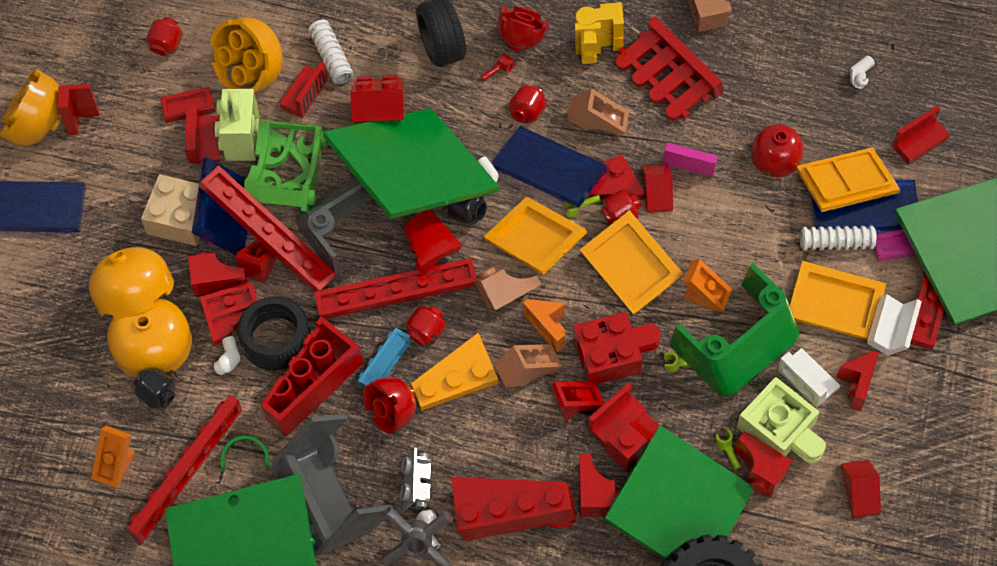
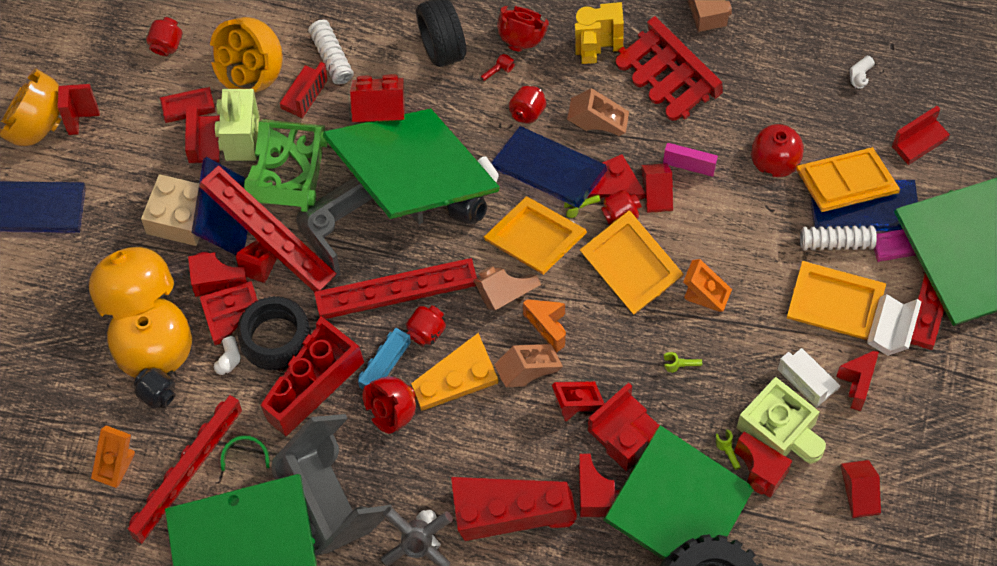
(415, 468): light grey hinge -> none
(430, 239): red slope -> none
(612, 348): red brick -> none
(736, 365): green windscreen -> none

